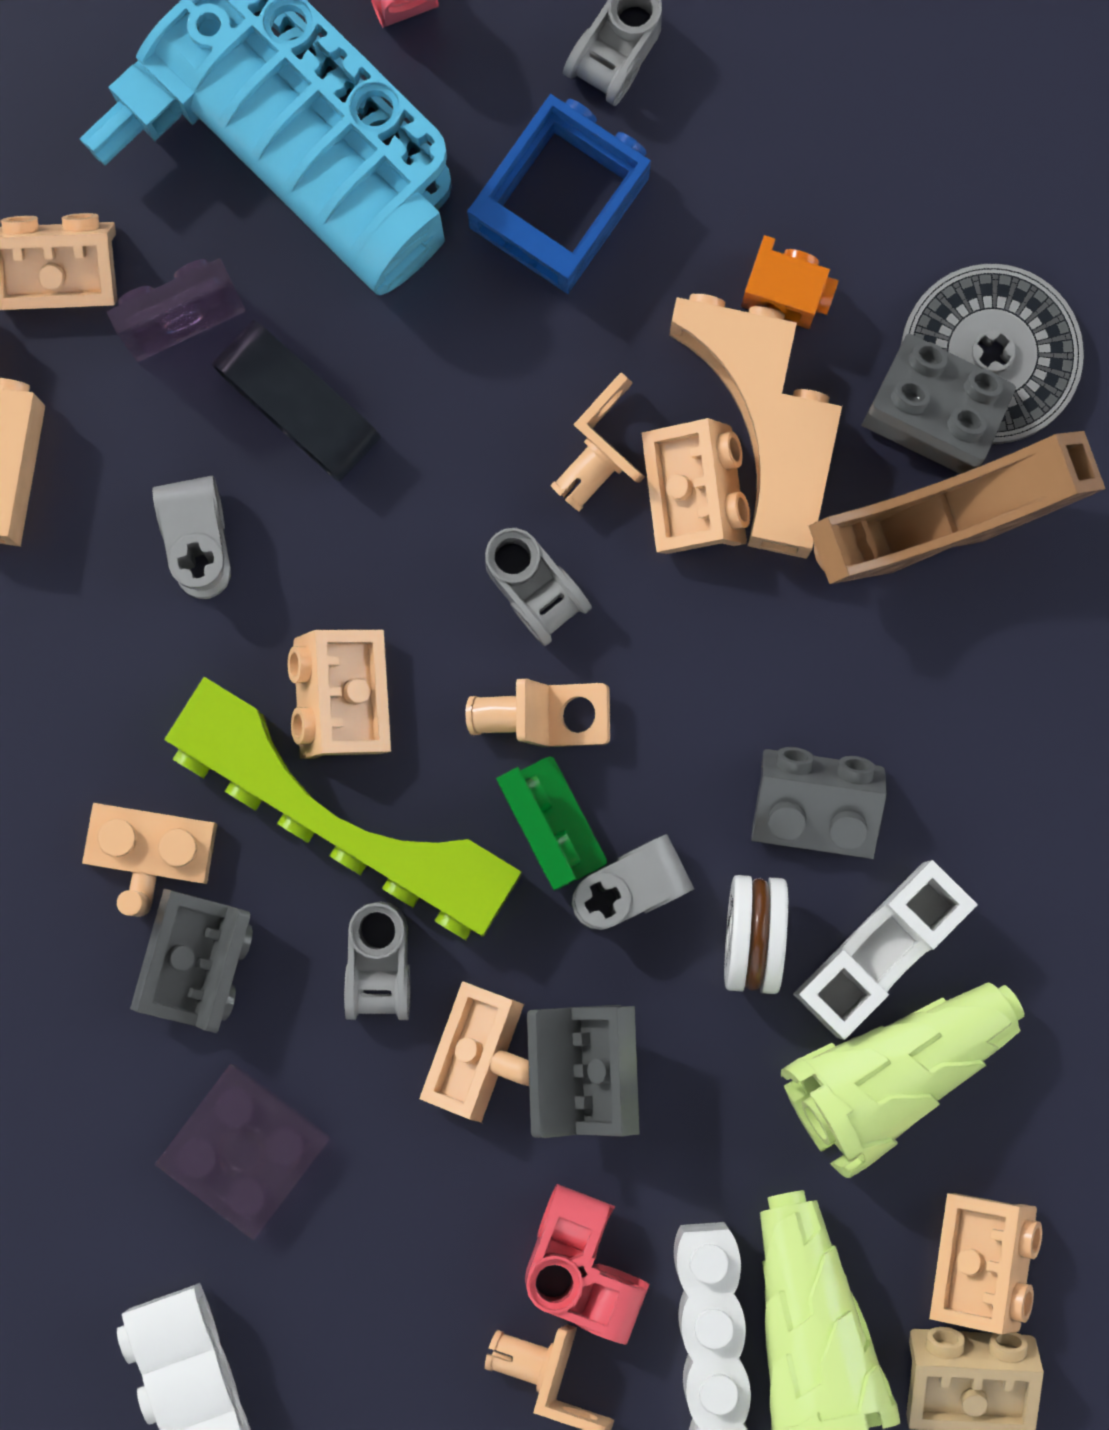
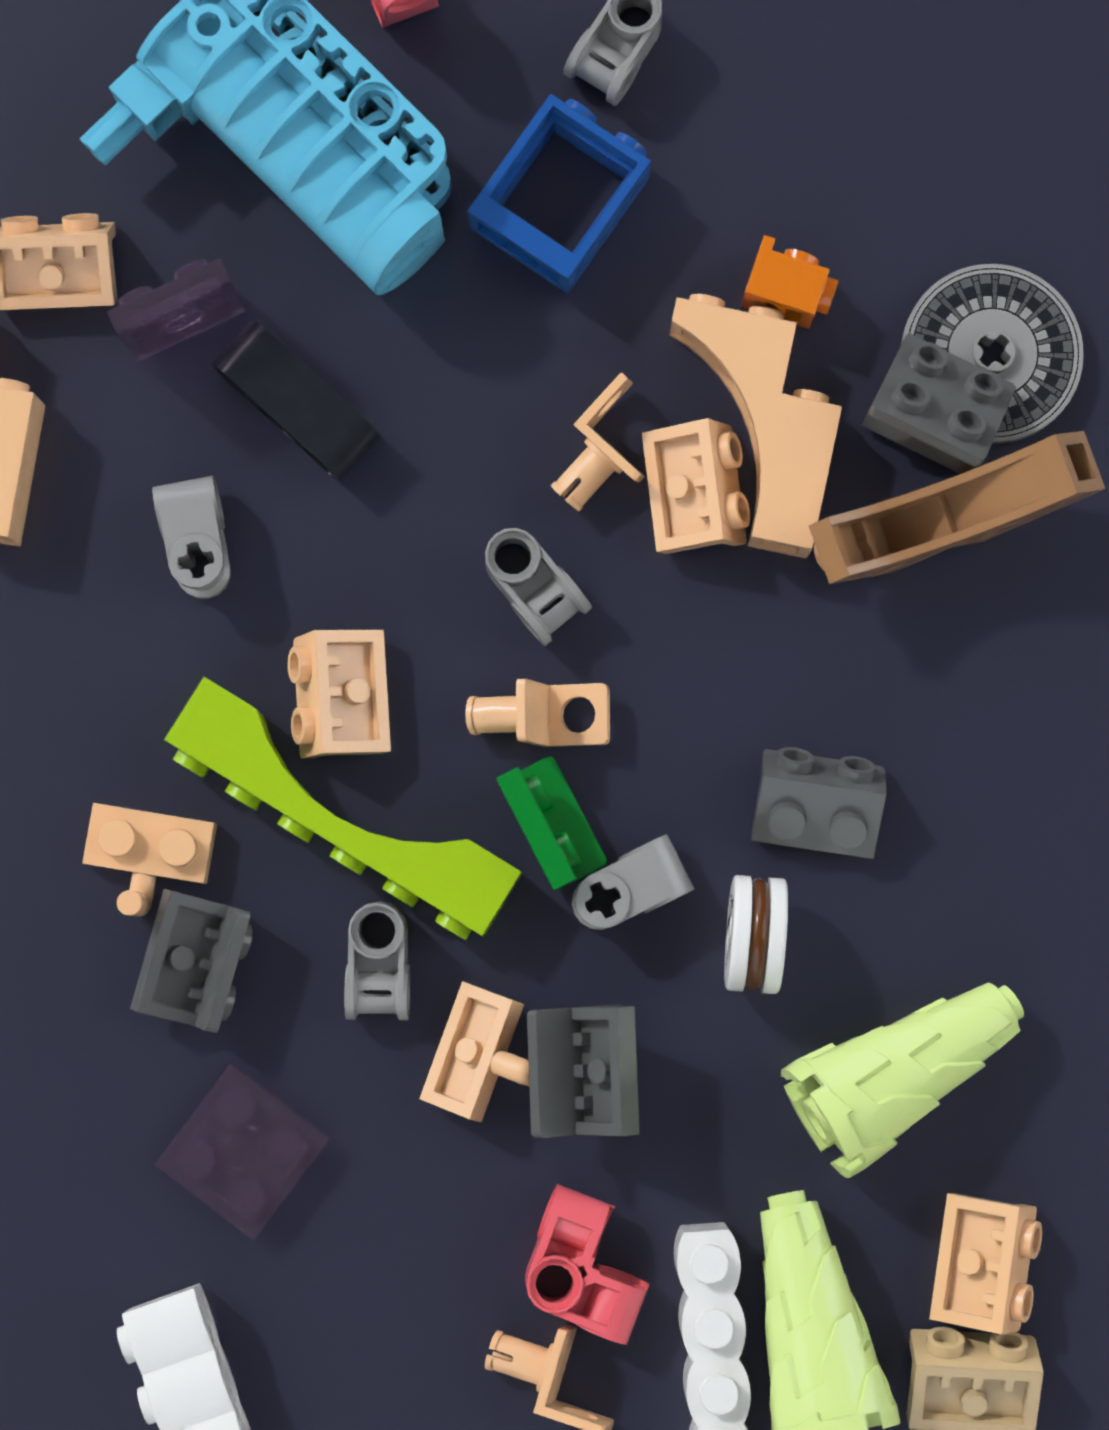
(883, 948): white arch -> none

